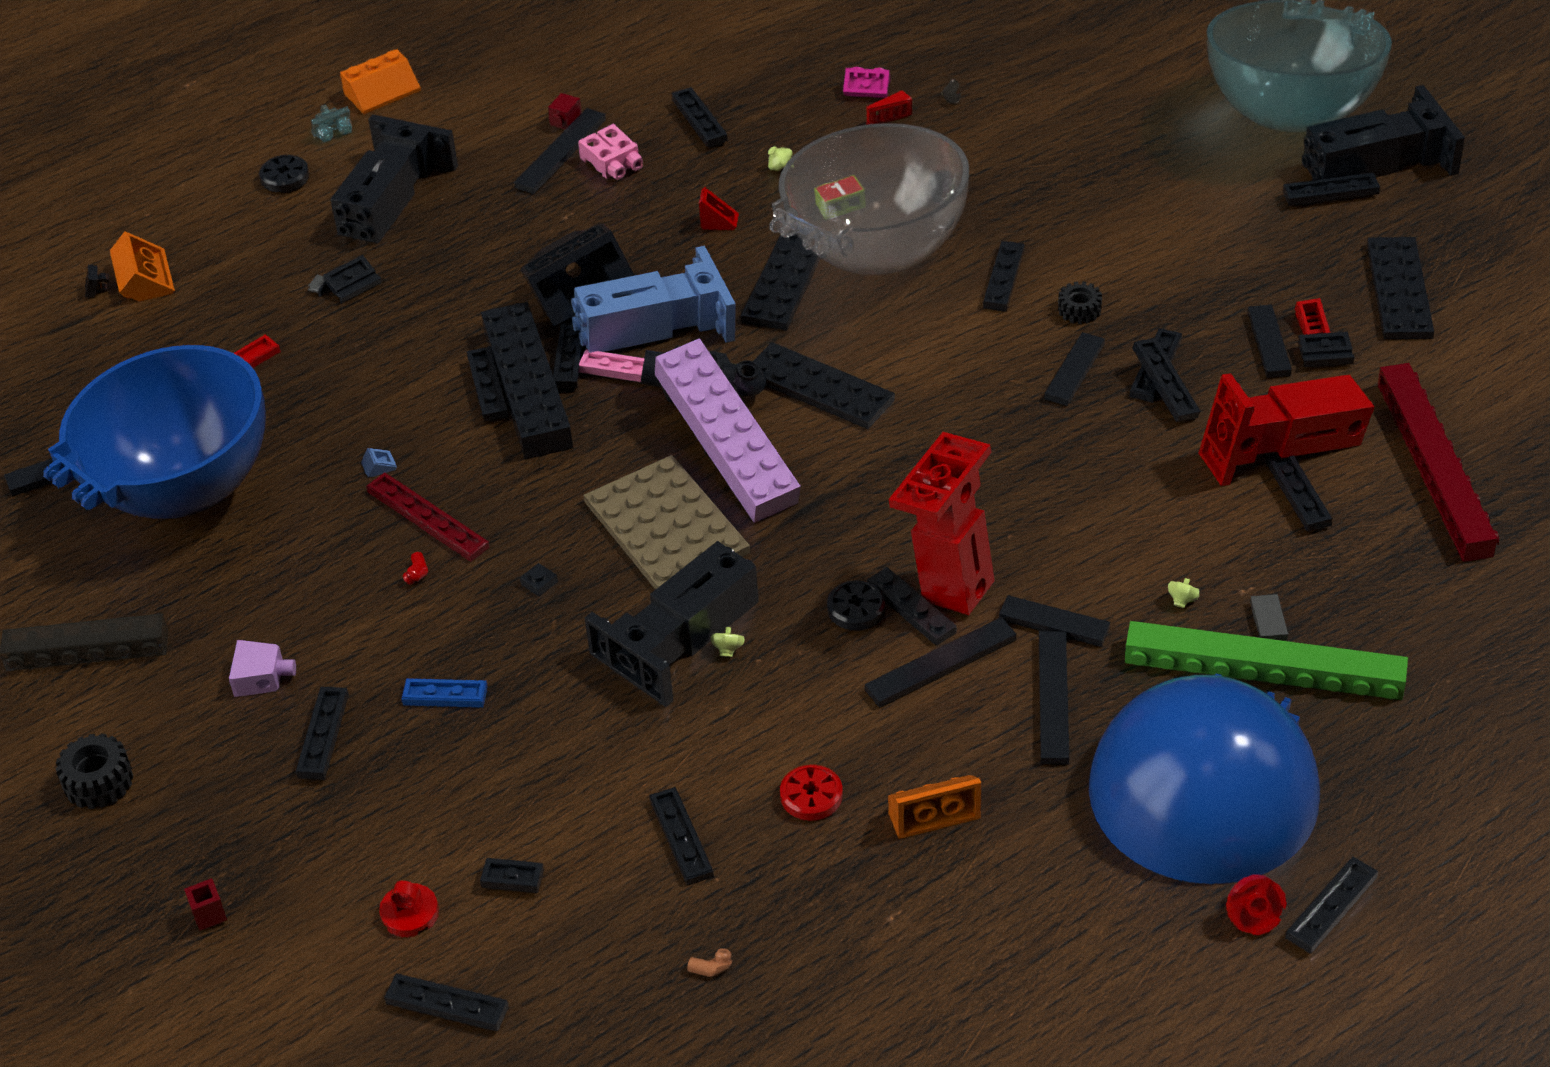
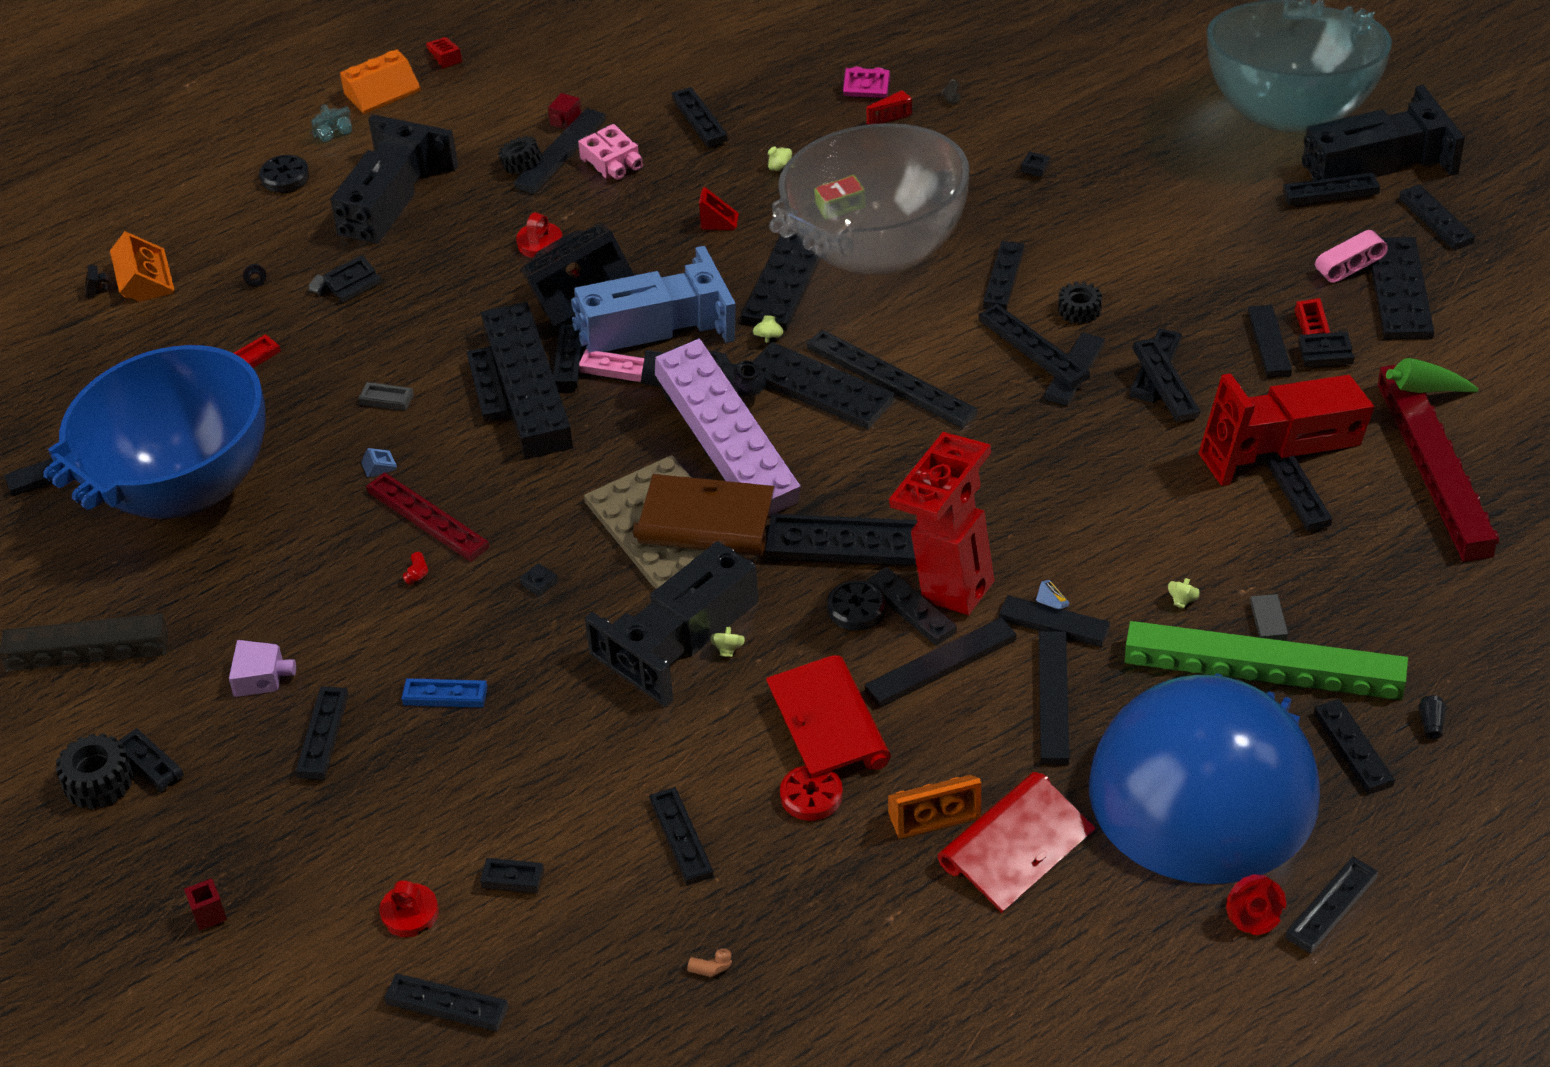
(150, 760): none -> black plate
(254, 269): none -> black plate
(386, 396): none -> dark grey tile
(445, 52): none -> red slope
(520, 154): none -> black tyre
(537, 234): none -> red tile
(703, 511): none -> reddish brown door
(768, 328): none -> yellowish green piece
(834, 715): none -> red door
(840, 539): none -> black plate
(892, 378): none -> black tile
(1007, 839): none -> door
(1034, 346): none -> black tile
(1035, 164): none -> black plate
(1051, 596): none -> medium blue slope
(1351, 256): none -> bright pink beam
(1354, 746): none -> black plate
(1424, 377): none -> bright green piece
(1432, 714): none -> black cone
(1437, 217): none -> black plate

